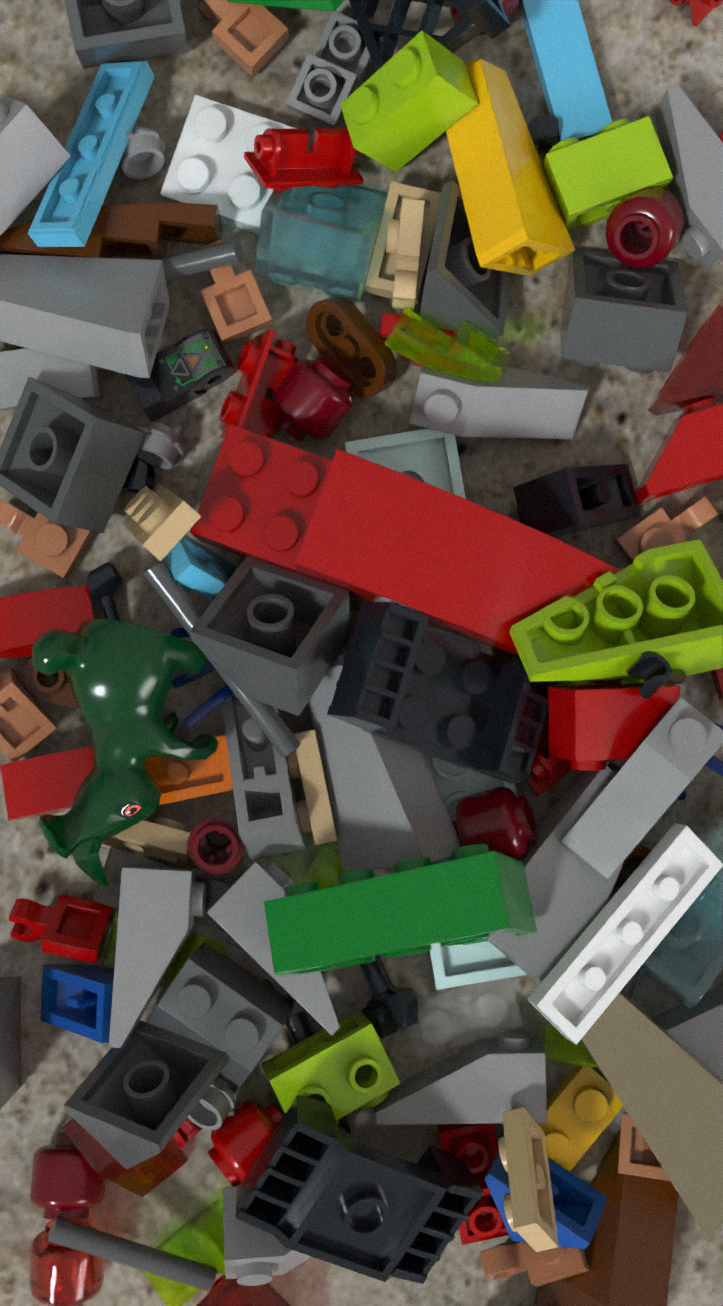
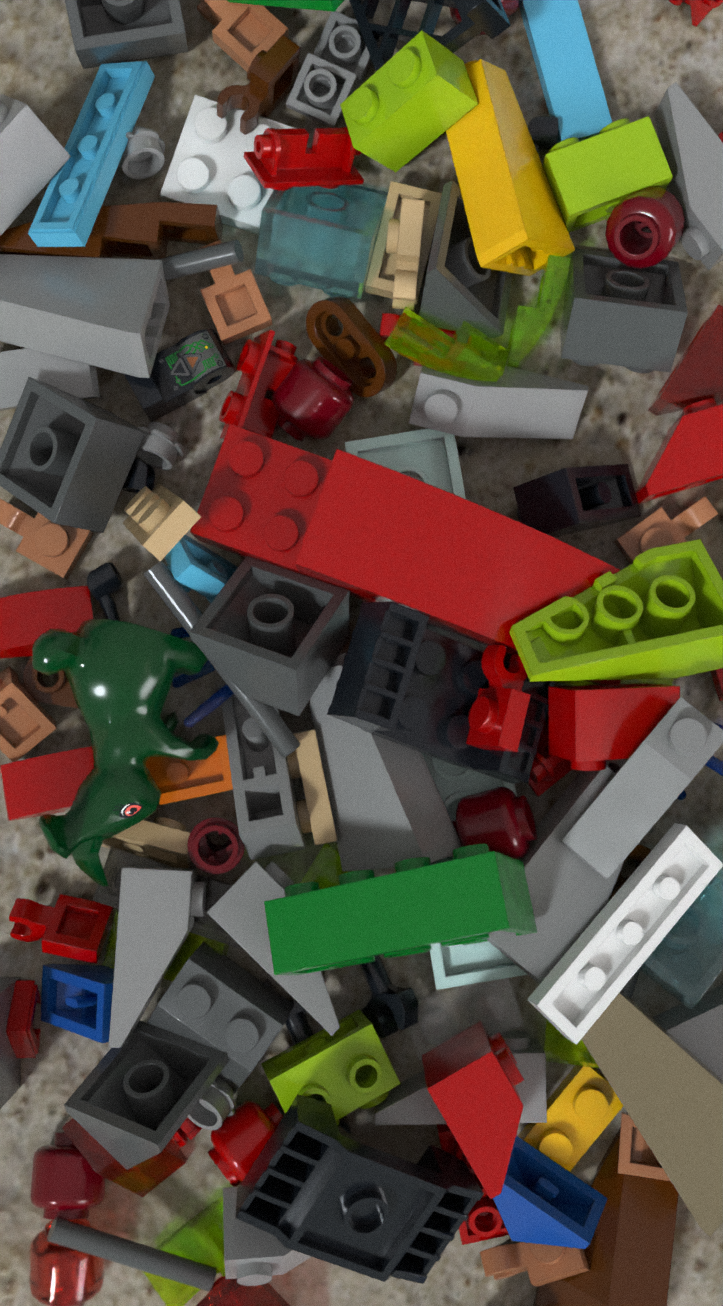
(19, 1027): none -> red tile
(270, 78): none -> reddish brown plate
(477, 1095): none -> red slope
(501, 709): none -> red plate
(530, 1200): tan plate -> none
(531, 323): none -> clear neon green slope
(655, 672): black hand -> none

